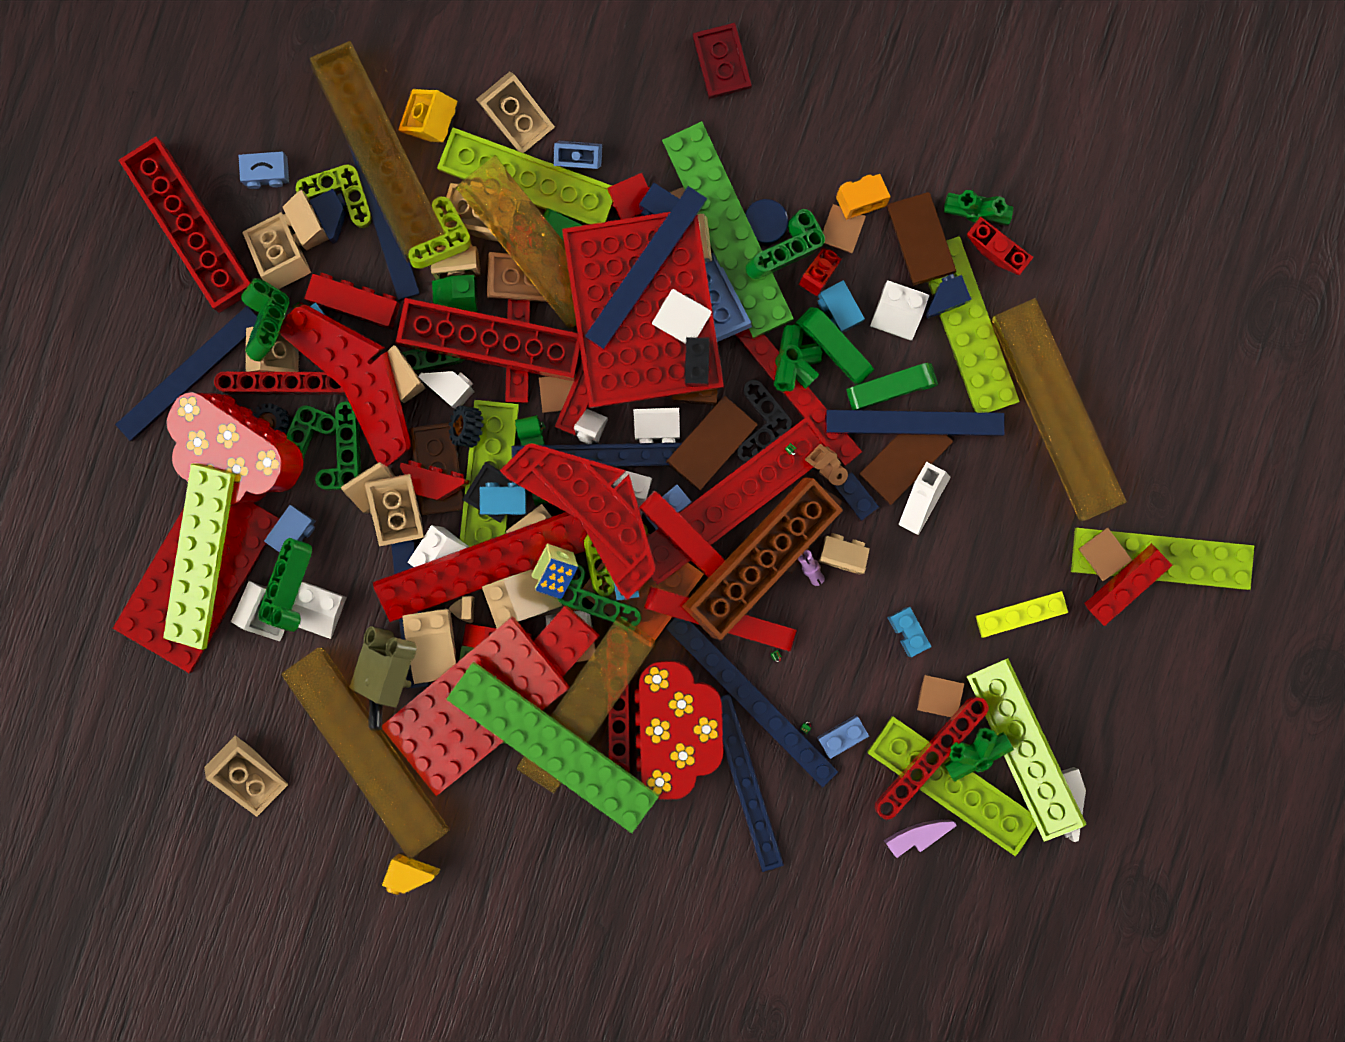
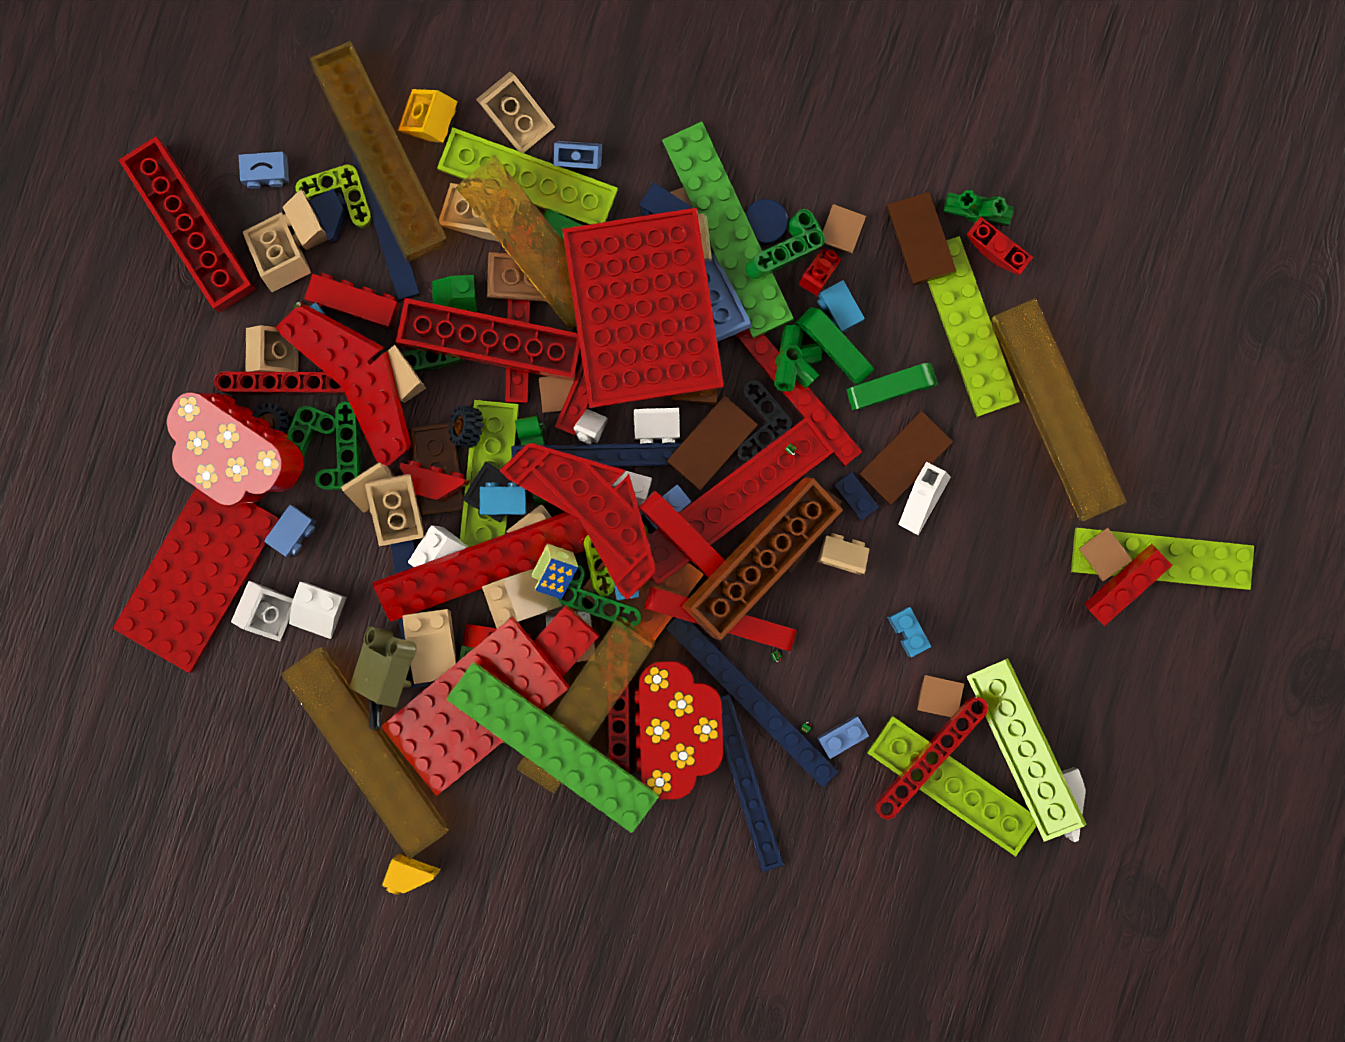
(187, 375): dark blue tile -> none
(199, 556): plate -> none
(244, 776): tan slope -> none
(272, 307): green beam -> none
(284, 586): green beam -> none
(448, 385): white slope -> none
(451, 235): lime beam -> none
(460, 264): tan slope -> none
(464, 609): tan tile -> none
(628, 195): red piece -> none
(646, 267): dark blue tile -> none
(681, 316): white sticker -> none
(697, 361): black brick -> none
(722, 60): dark red plate -> none
(811, 568): lavender pin -> none
(829, 465): medium nougat leg -> none
(862, 196): light orange brick -> none
(899, 310): white slope -> none
(914, 423): dark blue tile -> none
(920, 835): lavender slope -> none
(948, 296): dark blue slope -> none
(978, 755): green piece -> none
(1021, 614): neon yellow plate -> none

